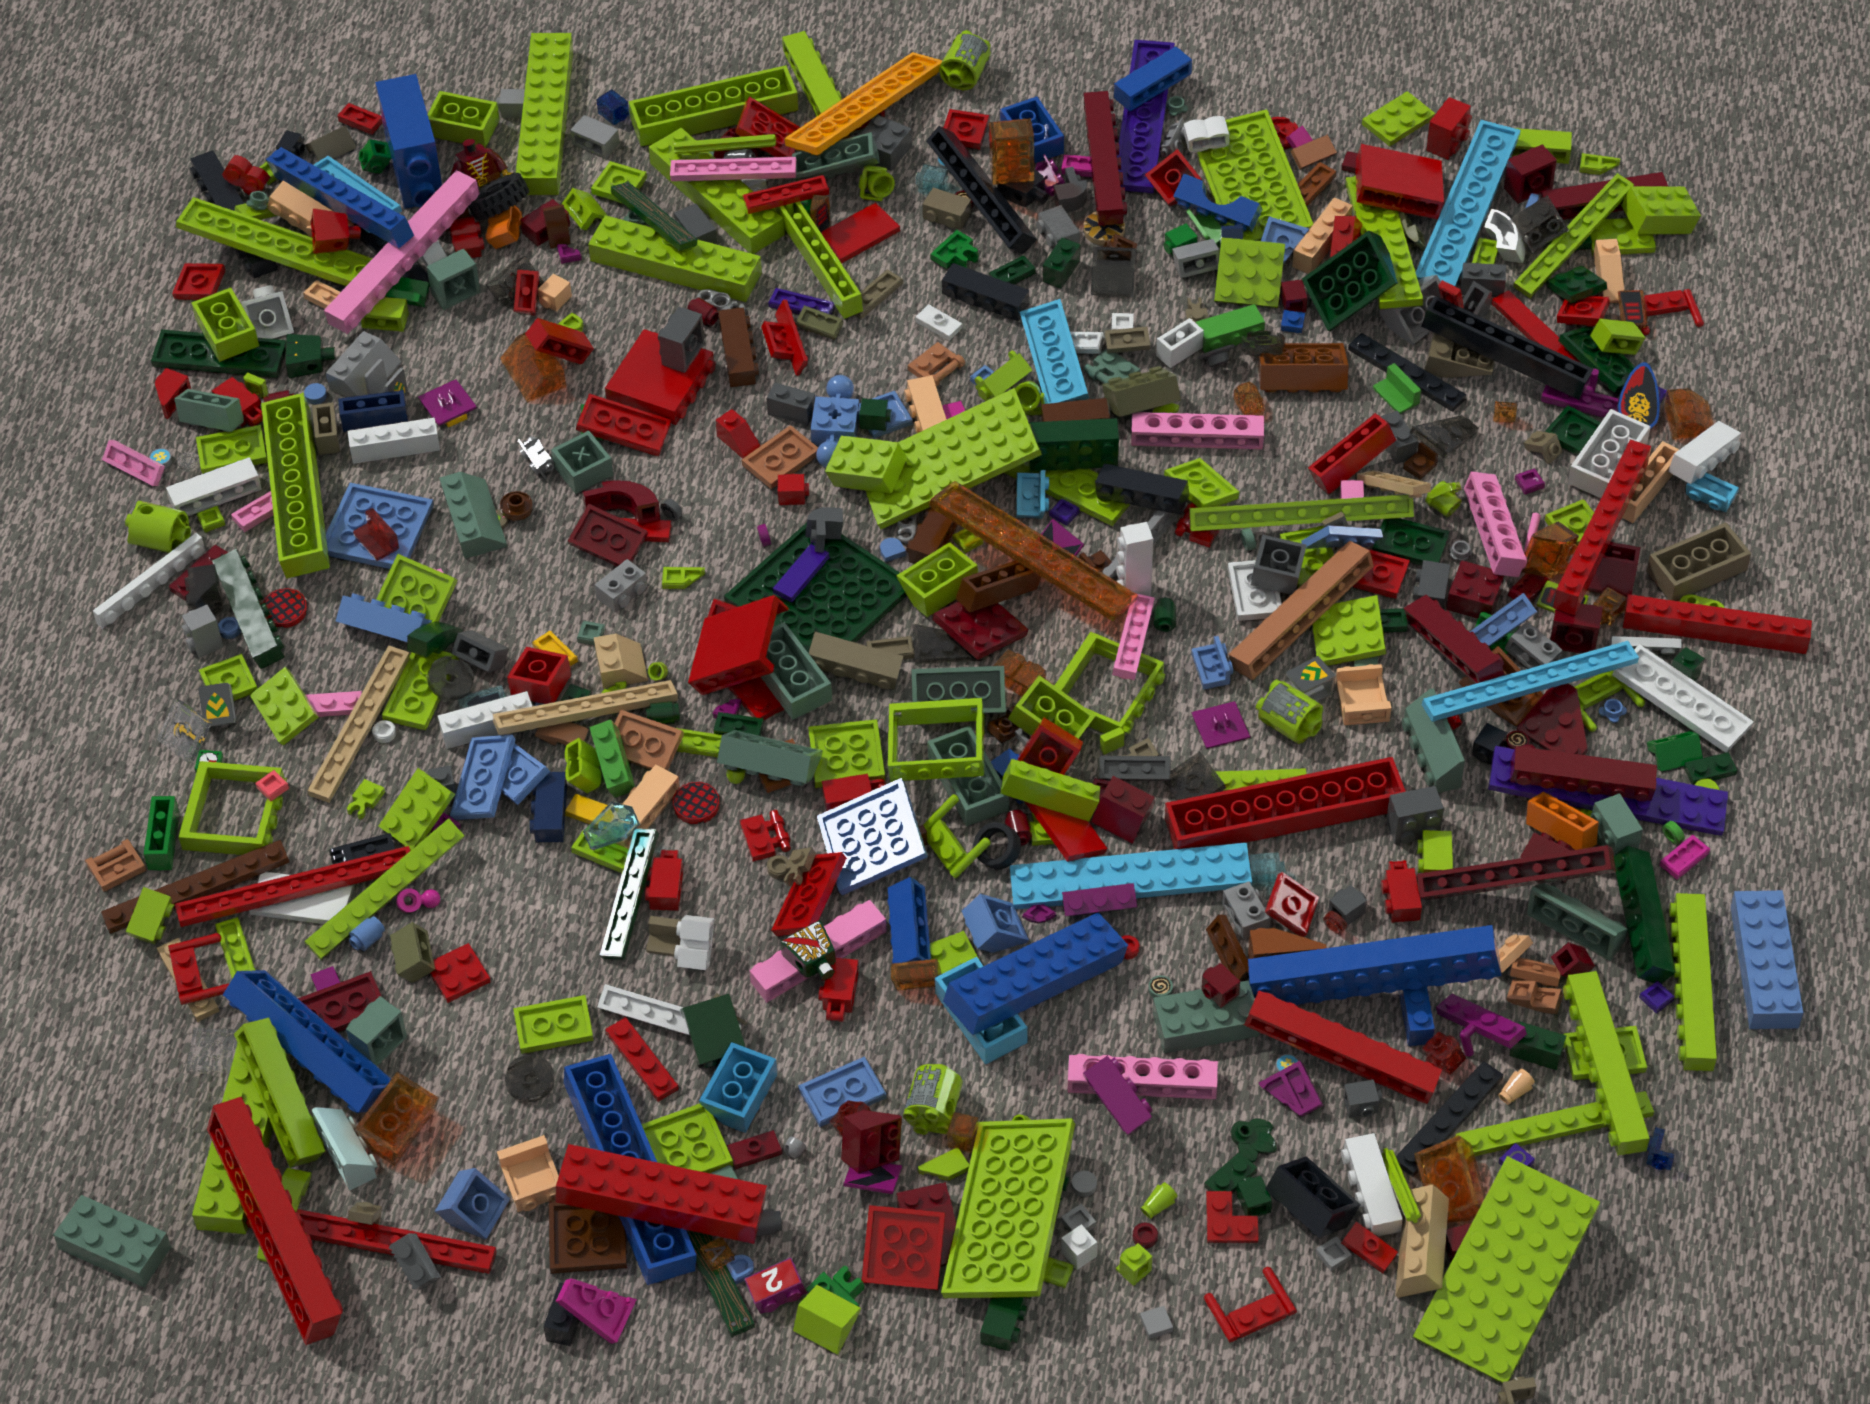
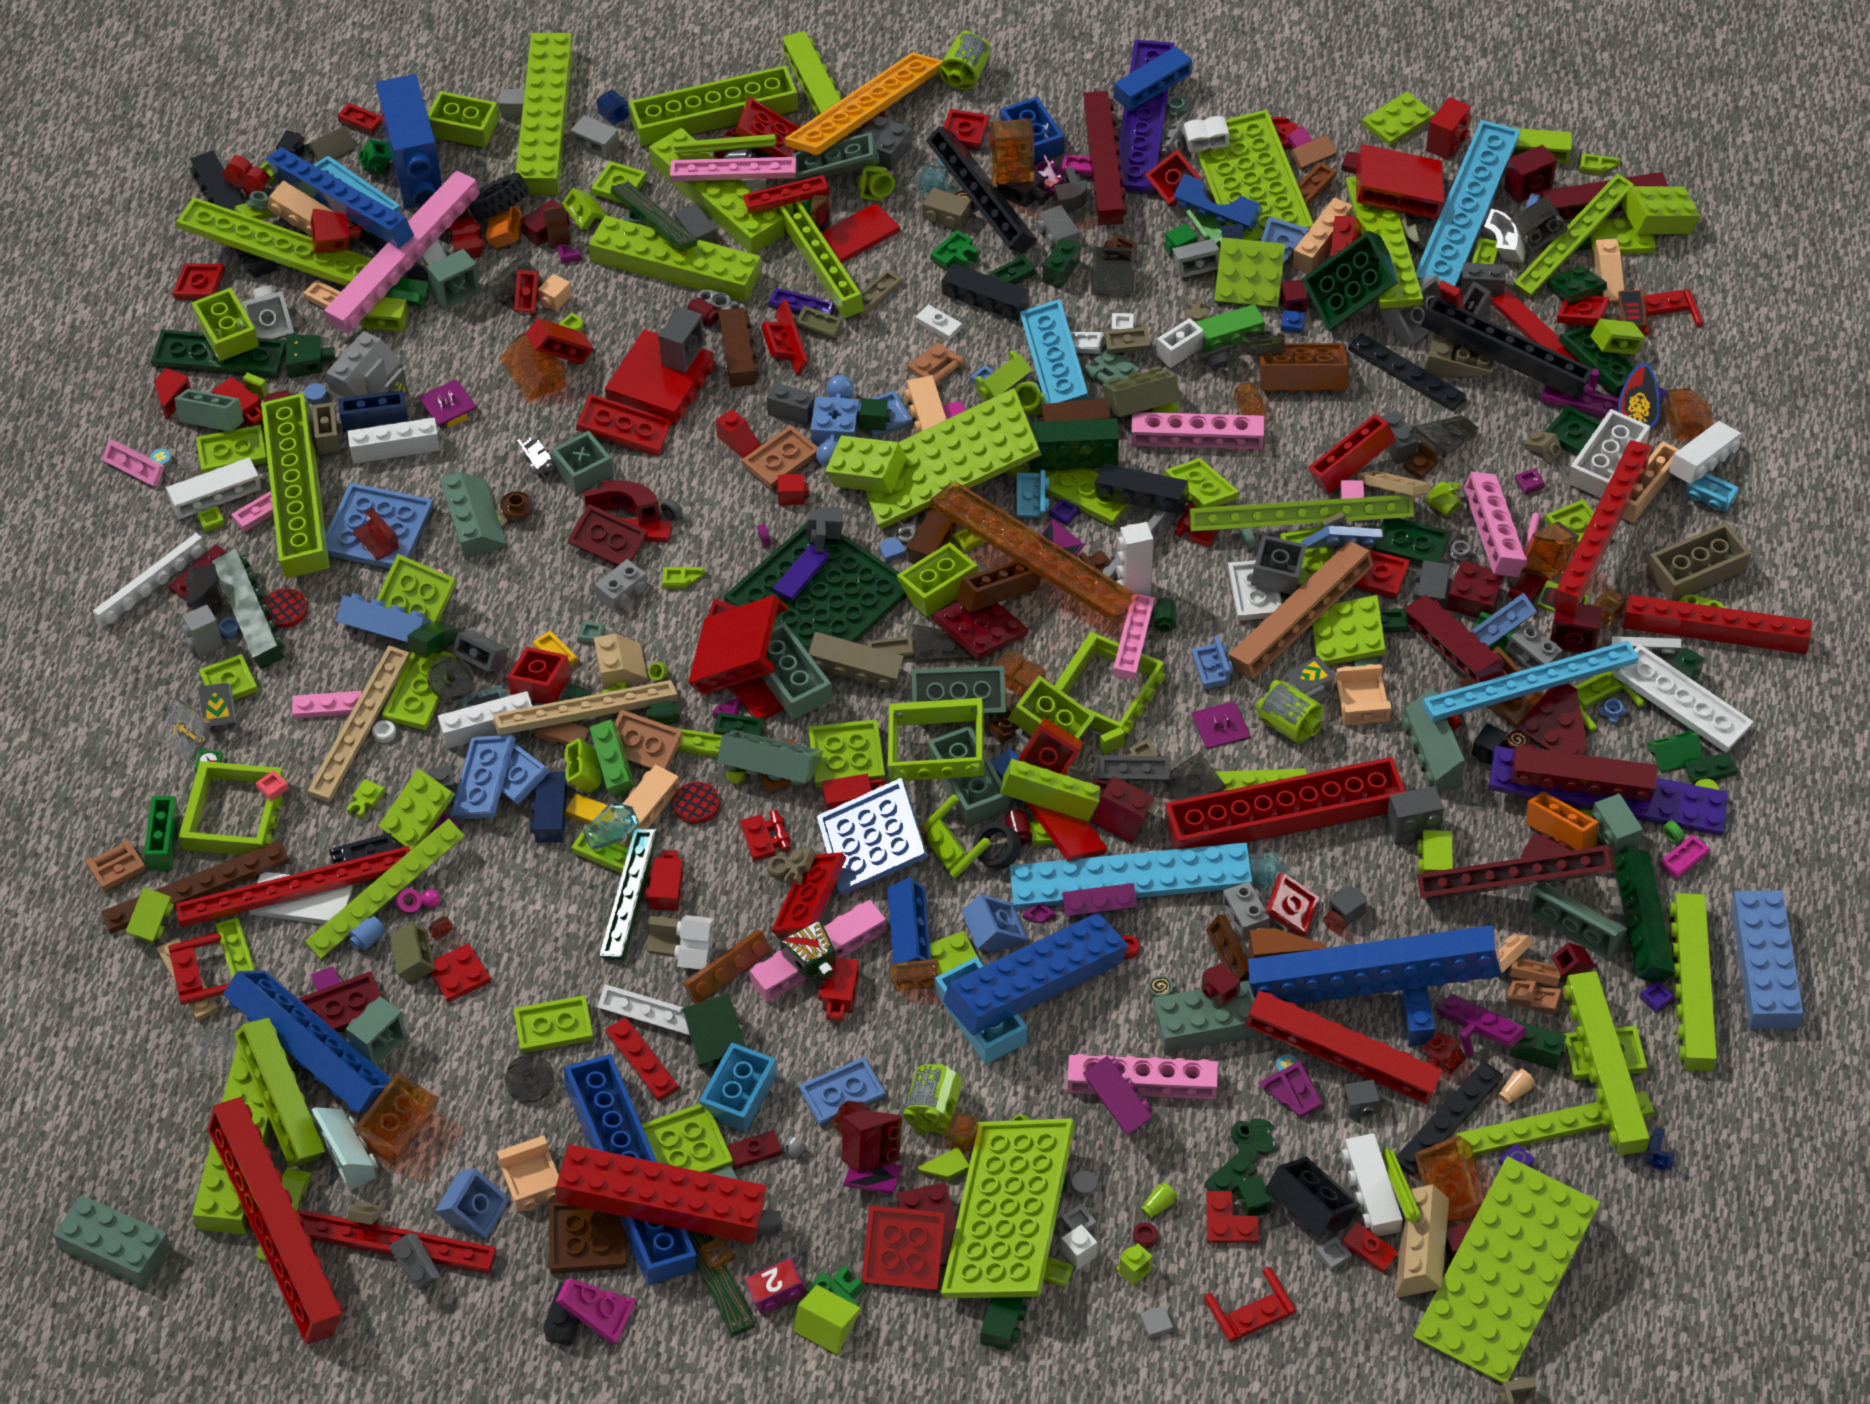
(157, 527): lime cylinder -> none
(284, 706): lime plate -> none
(440, 927): none -> clear red tile
(479, 163): dark red torso -> none
(727, 966): none -> dark orange plate
(740, 1268): medium blue tile -> none
(1099, 234): tile -> none
(1398, 390): bright green panel -> none
(1402, 892): red brick -> none
(1504, 412): clear orange tile -> none
(1617, 569): dark red slope -> none

